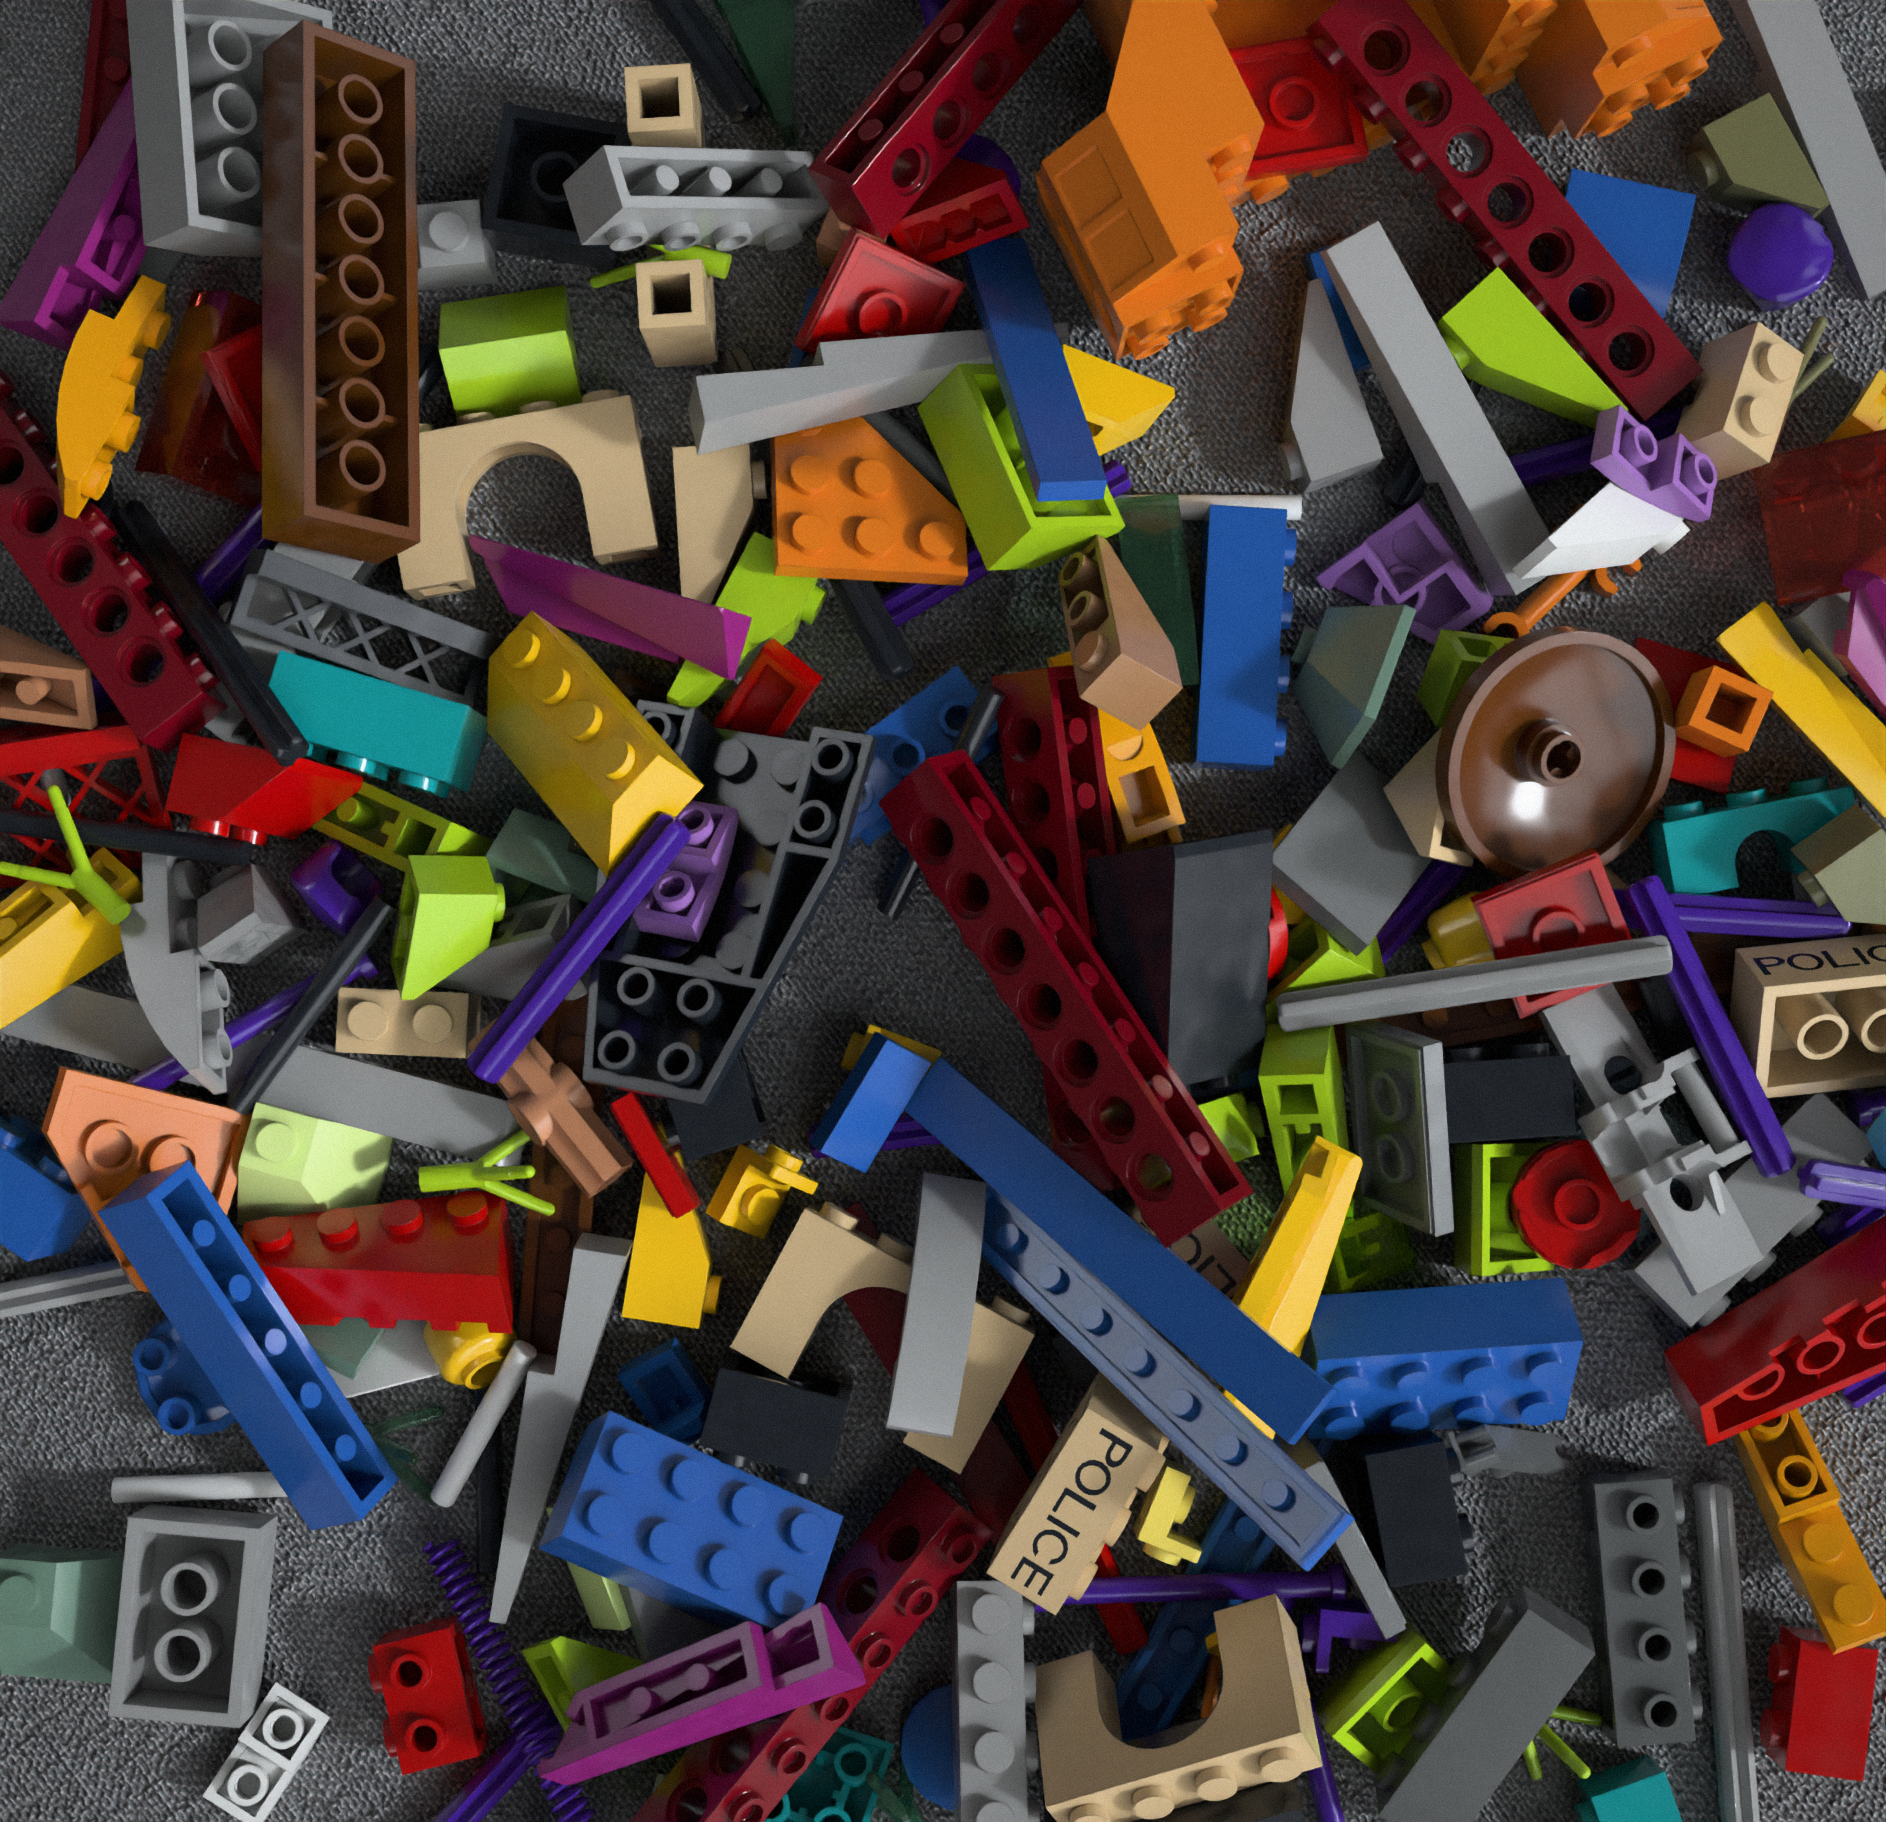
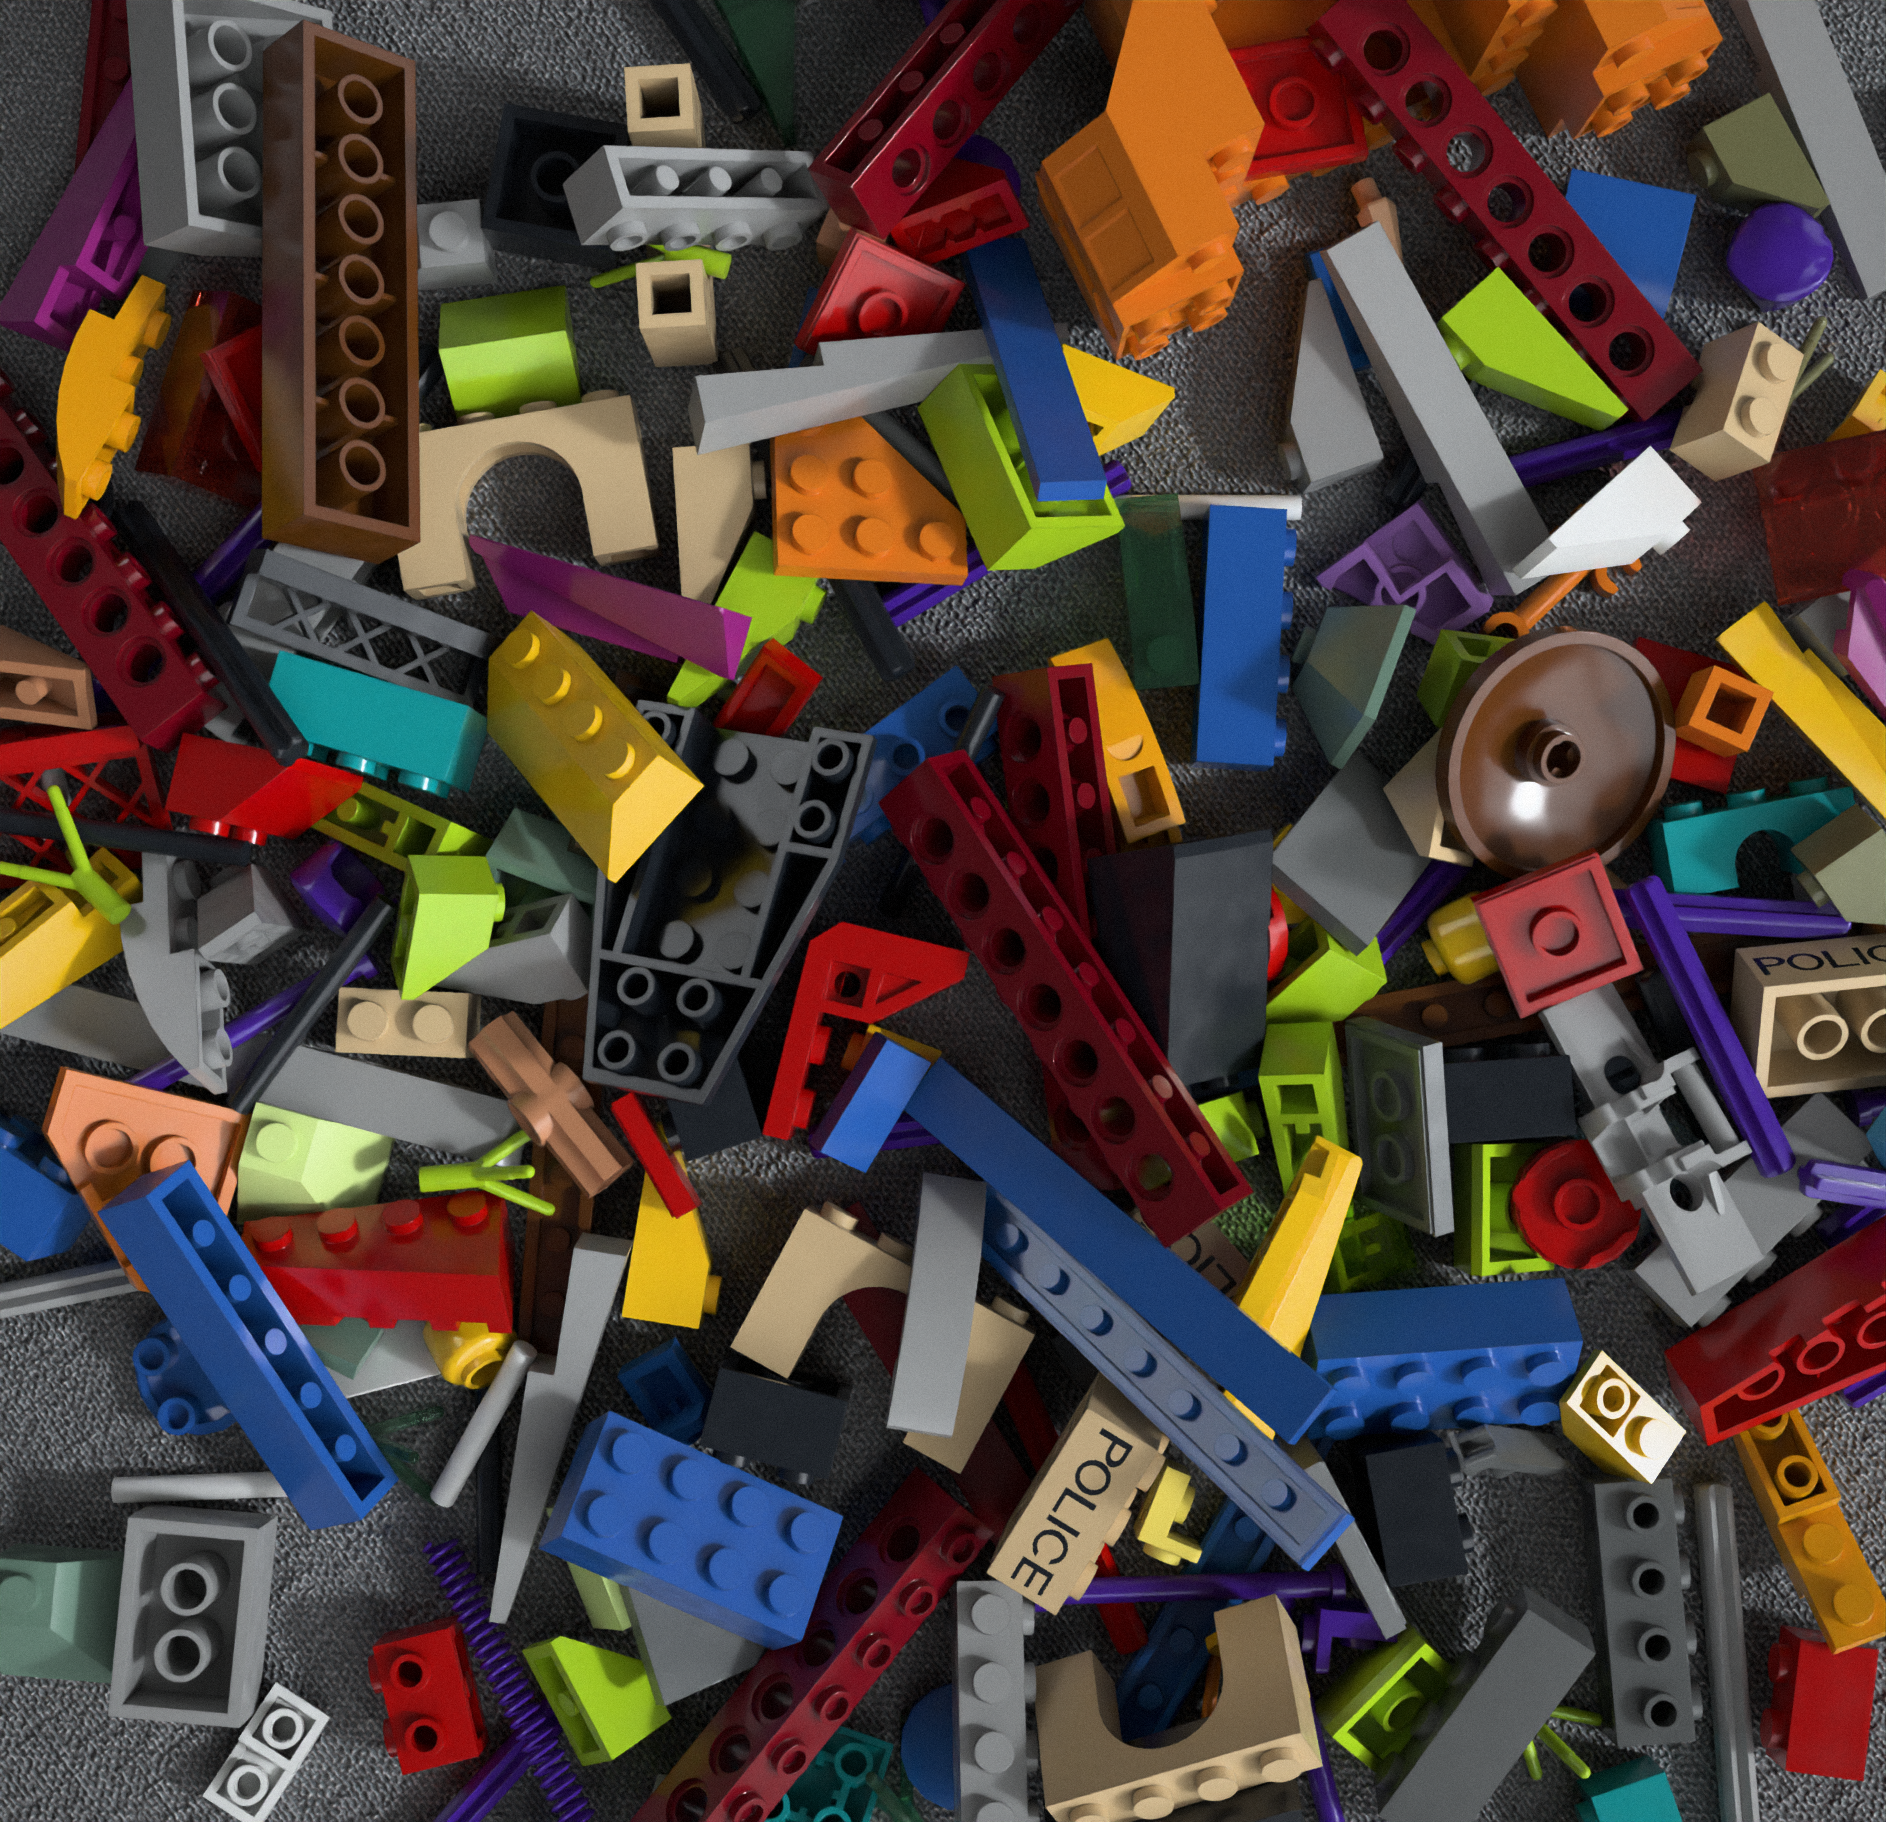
(579, 947): dark purple axle -> none
(690, 886): medium lavender slope -> none
(703, 1693): magenta wedge -> none
(756, 1188): yellow bracket -> none
(893, 977): none -> red bracket
(1114, 639): medium nougat slope -> none
(1375, 208): none -> light nougat bar
(1474, 983): light grey axle -> none
(1617, 1421): none -> yellow slope
(1660, 472): medium lavender slope -> none

